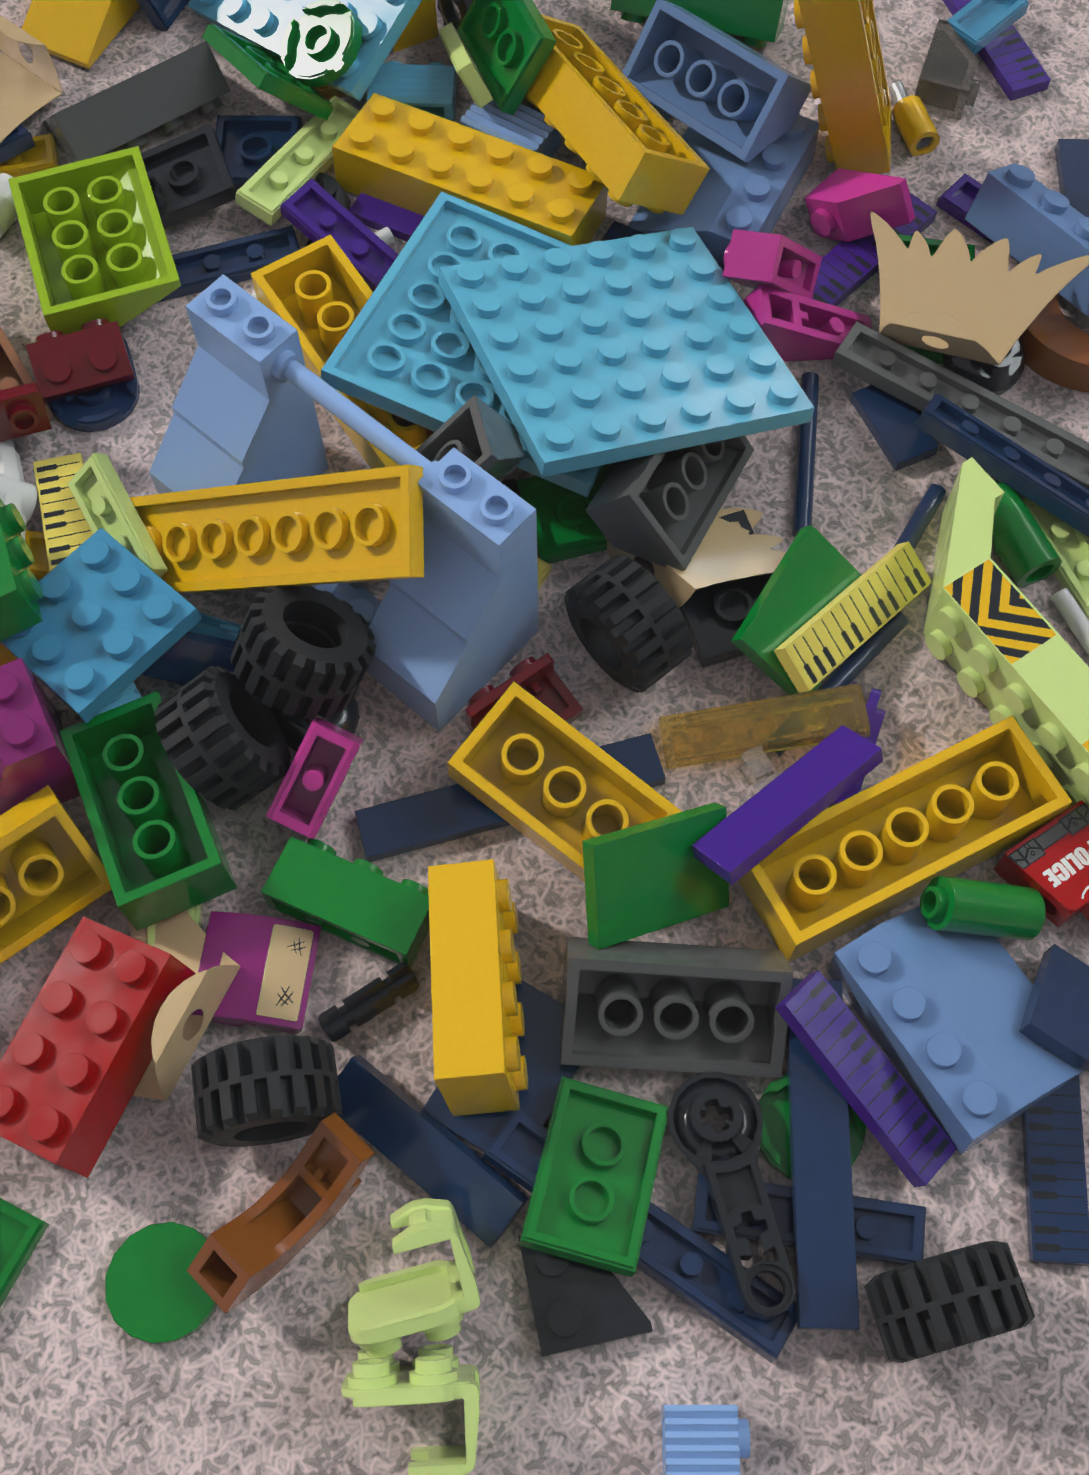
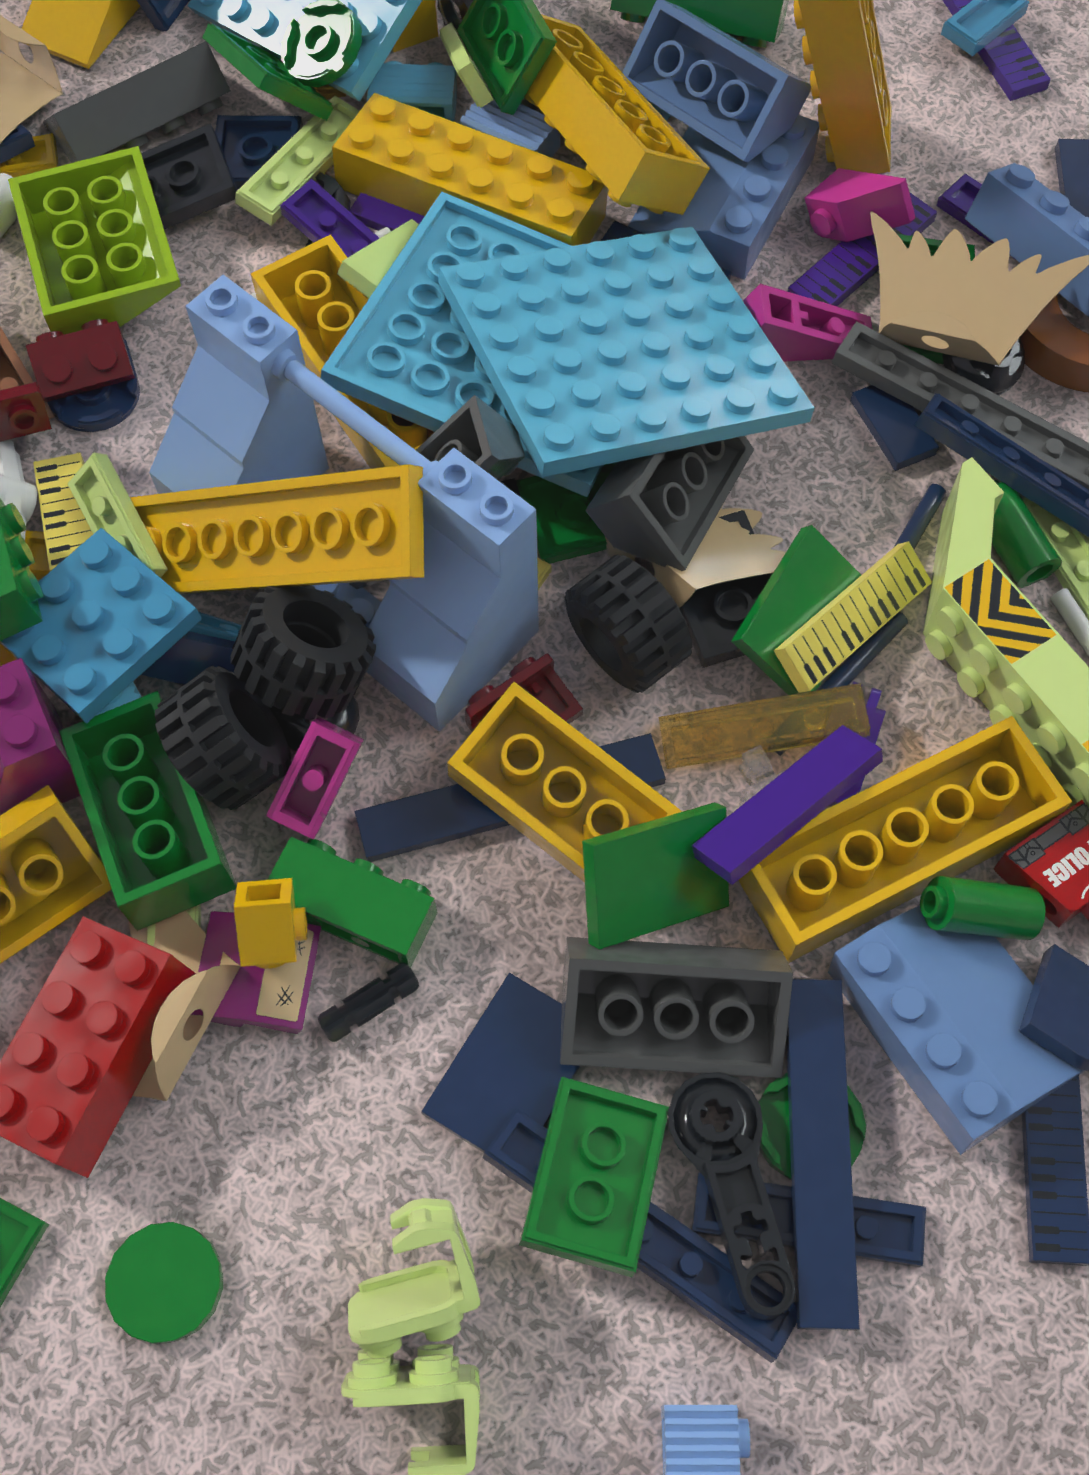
(232, 258): dark blue tile -> none
(265, 1090): black tyre -> none
(268, 923): none -> yellow brick
(285, 1219): dark orange arch -> none
(369, 265): none -> yellowish green tile
(427, 1151): dark blue tile -> none
(475, 989): yellow brick -> none
(578, 1304): black wing -> none
(771, 261): dark pink slope -> none
(806, 458): dark blue bar -> none
(866, 1079): dark purple tile -> none
(913, 121): yellow piece -> none
(948, 74): clear smoke slope -> none
(948, 1301): black tyre -> none

